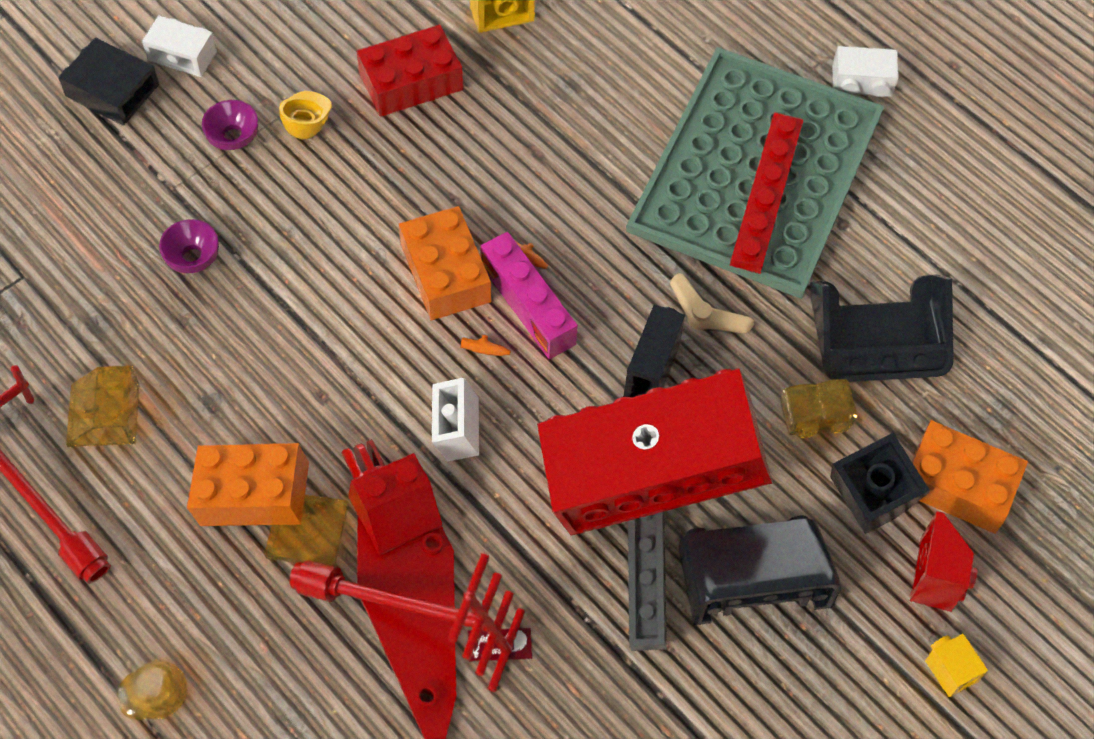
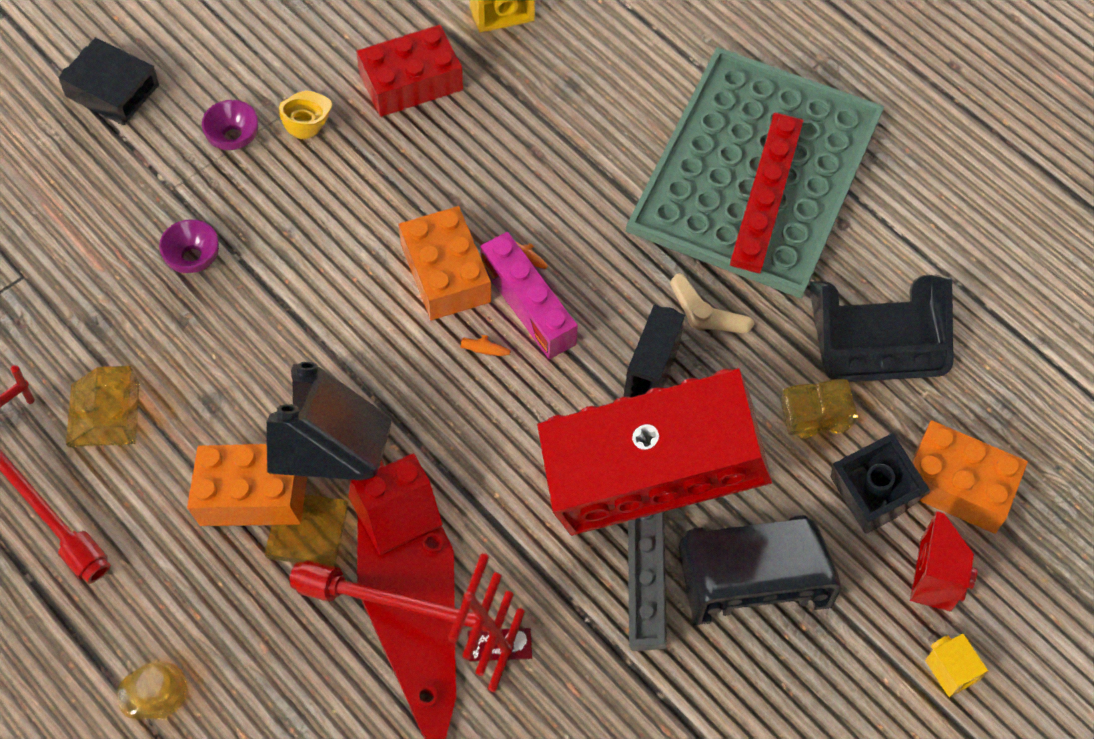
(179, 46): white brick -> none
(325, 429): none -> black windscreen
(455, 419): white brick -> none
(865, 71): white brick -> none

